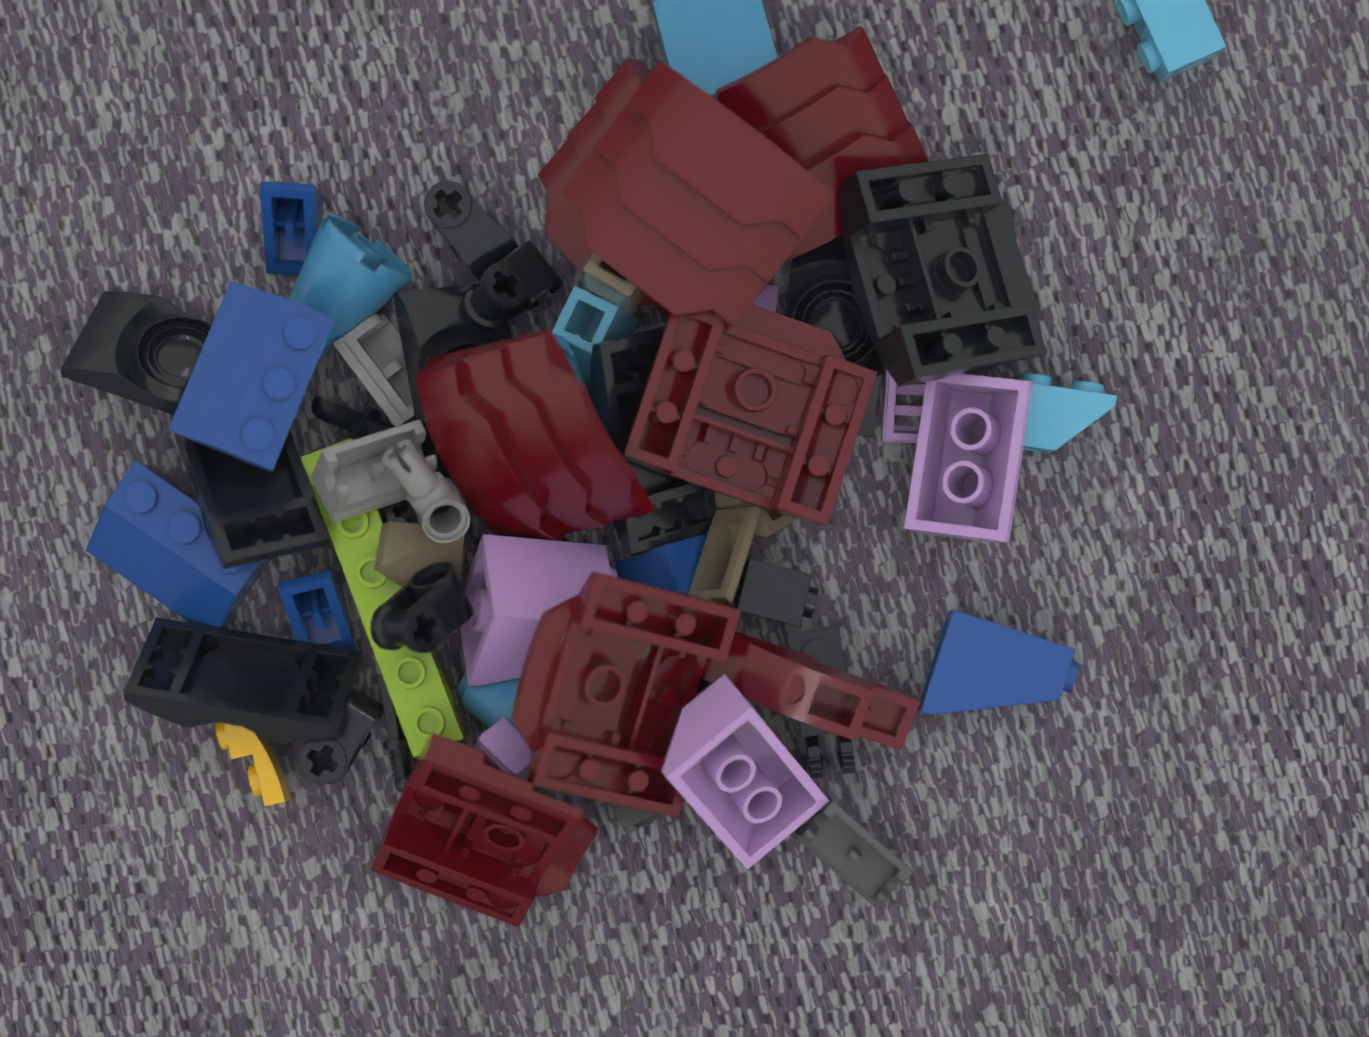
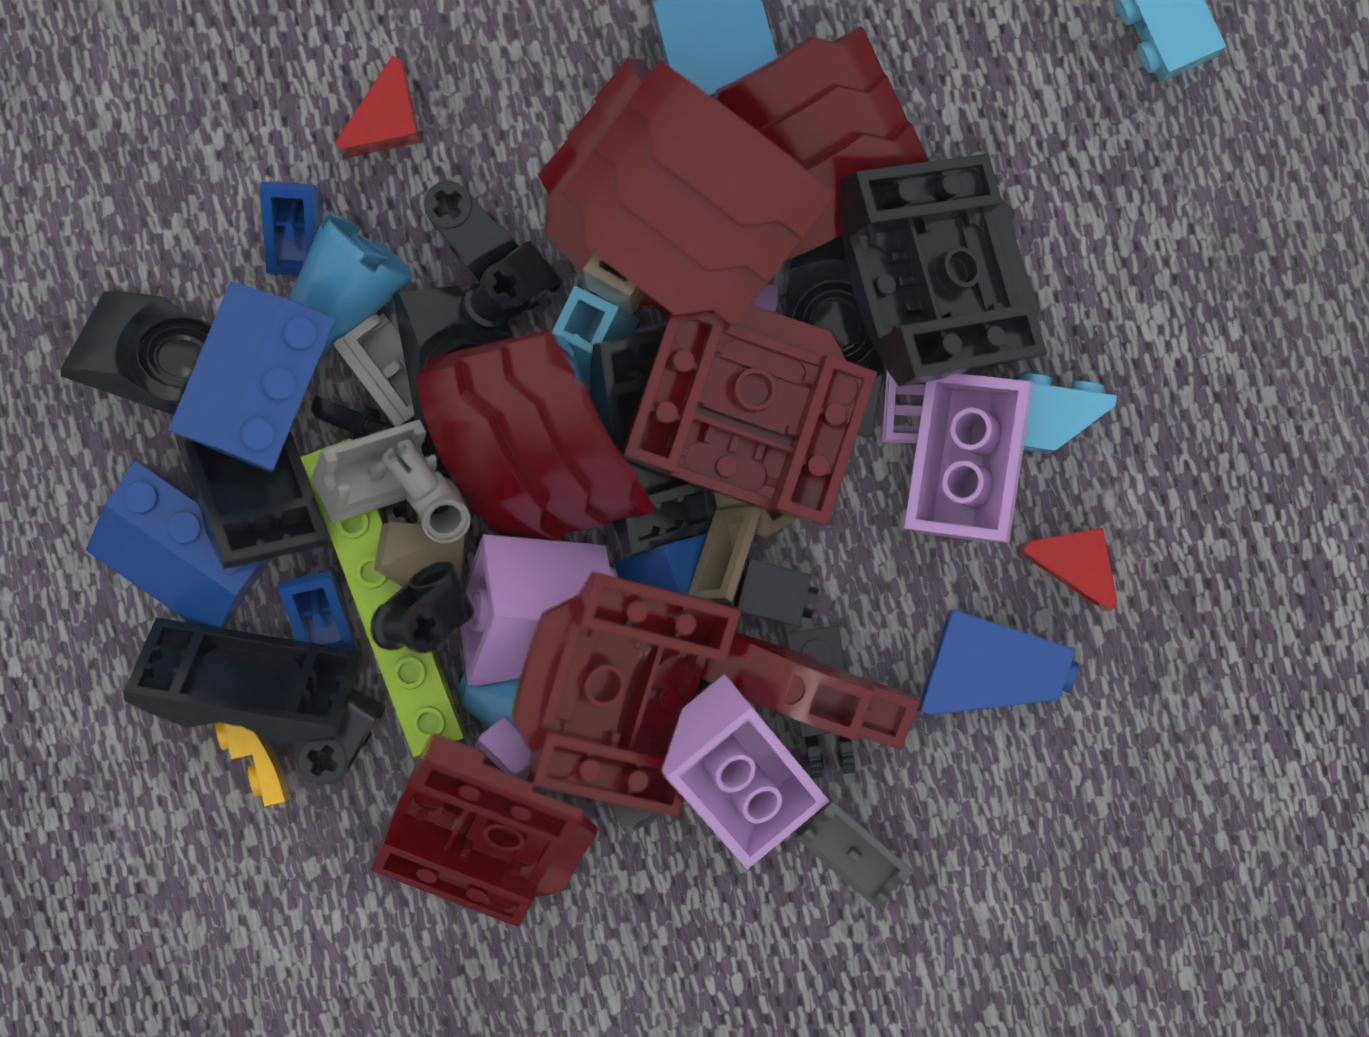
(384, 116): none -> red slope
(397, 742): black piece -> none
(1078, 562): none -> red slope

